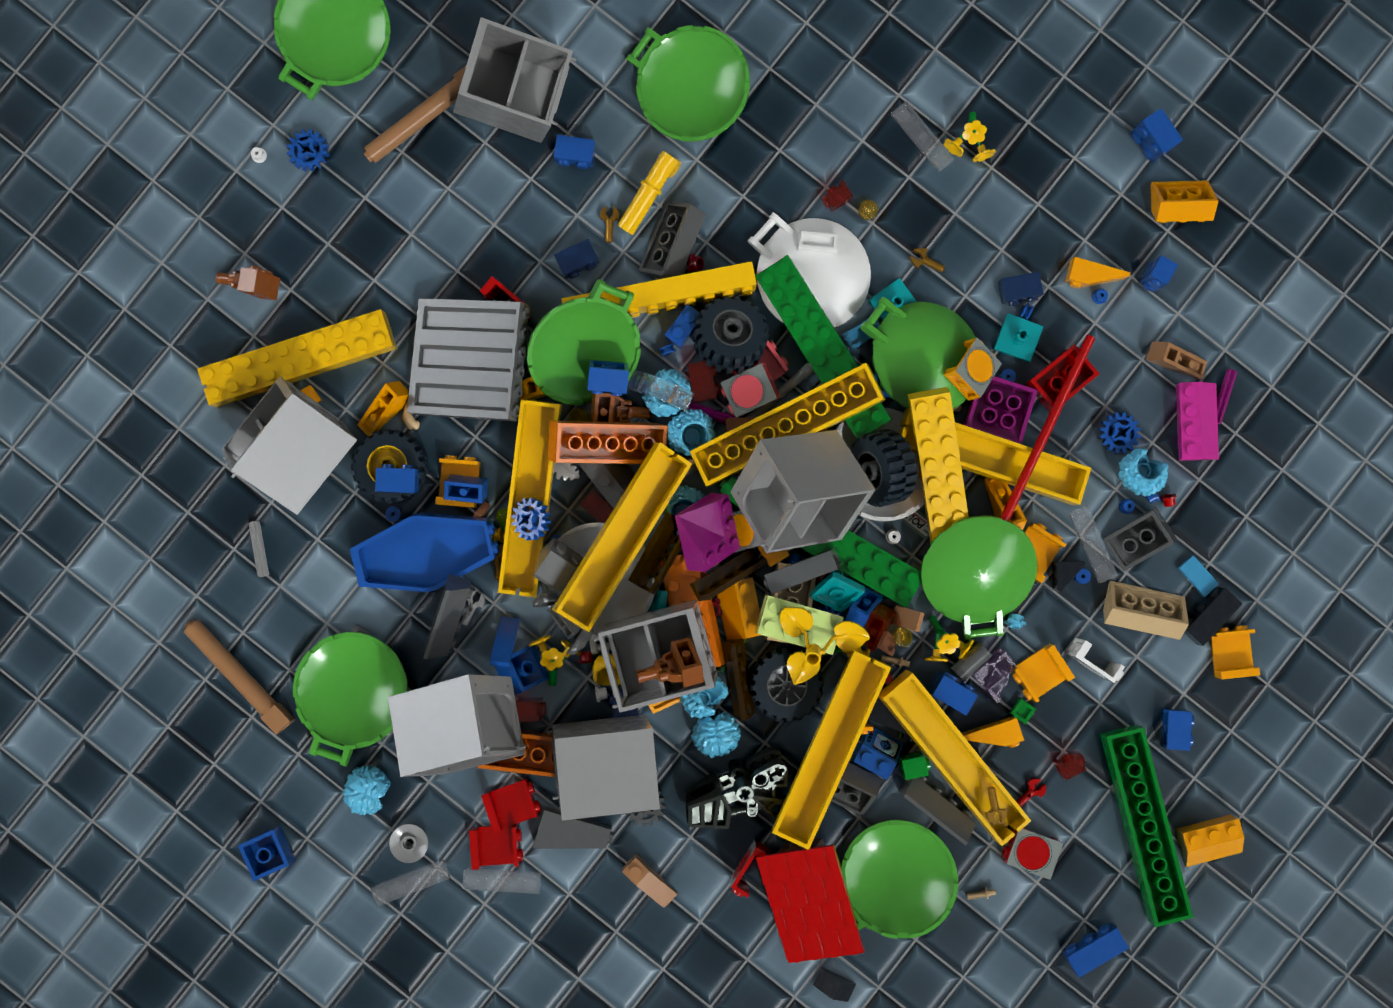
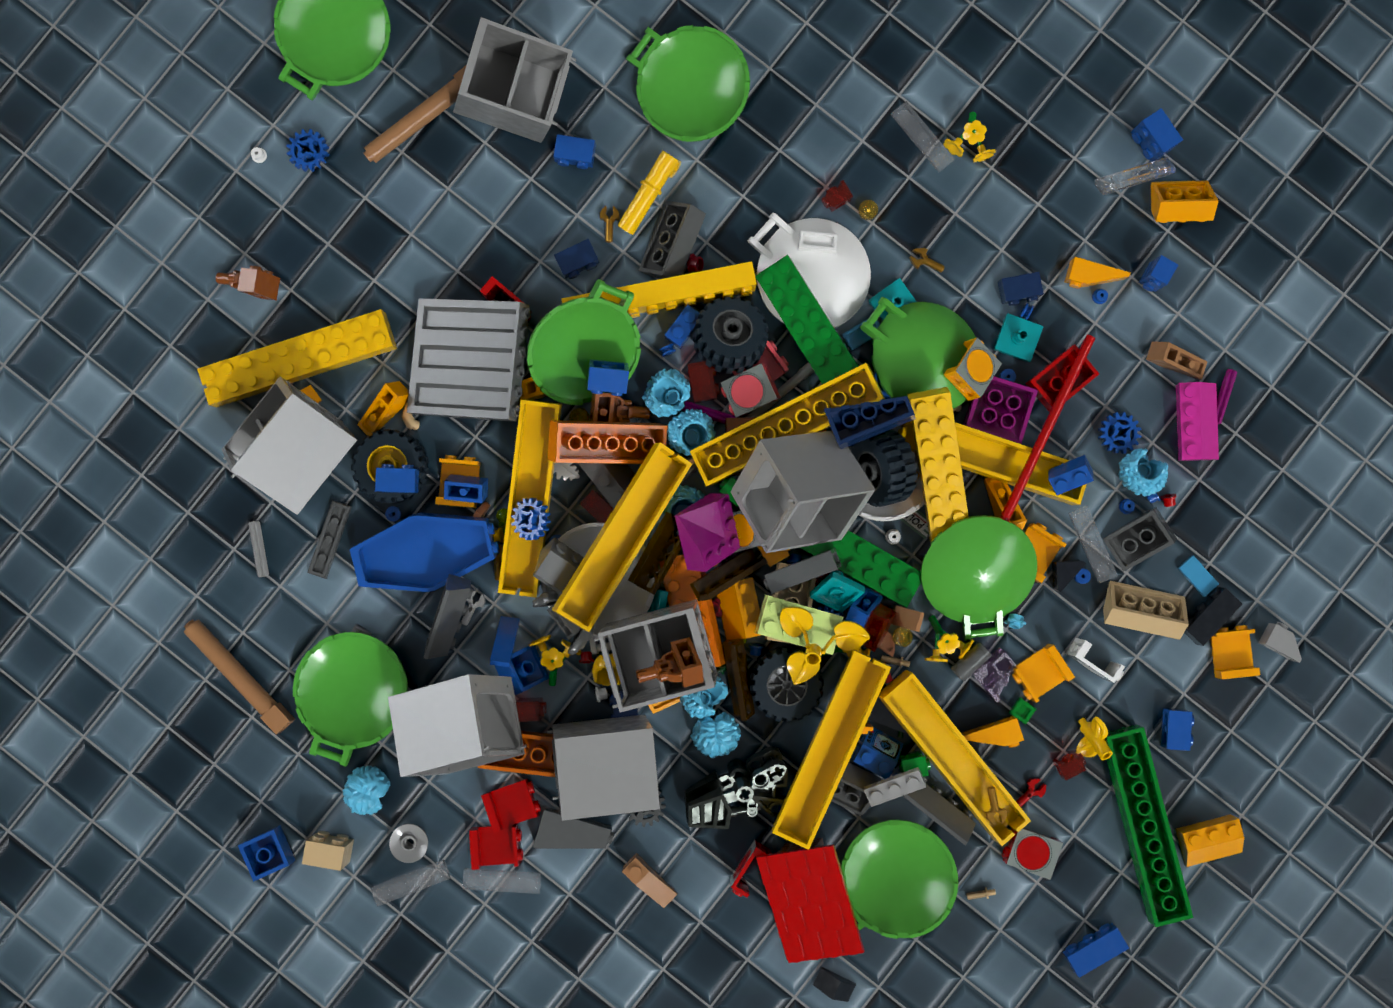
(328, 851): none -> tan brick
(329, 539): none -> dark grey tile
(660, 389): clear slope -> none
(756, 649): none -> blue piece
(865, 420): none -> dark blue wedge
(894, 786): none -> light grey plate
(953, 694): blue brick -> none
(1070, 475): none -> blue brick
(1094, 739): none -> yellow plant
(1135, 176): none -> clear plate
(1281, 641): none -> light grey slope

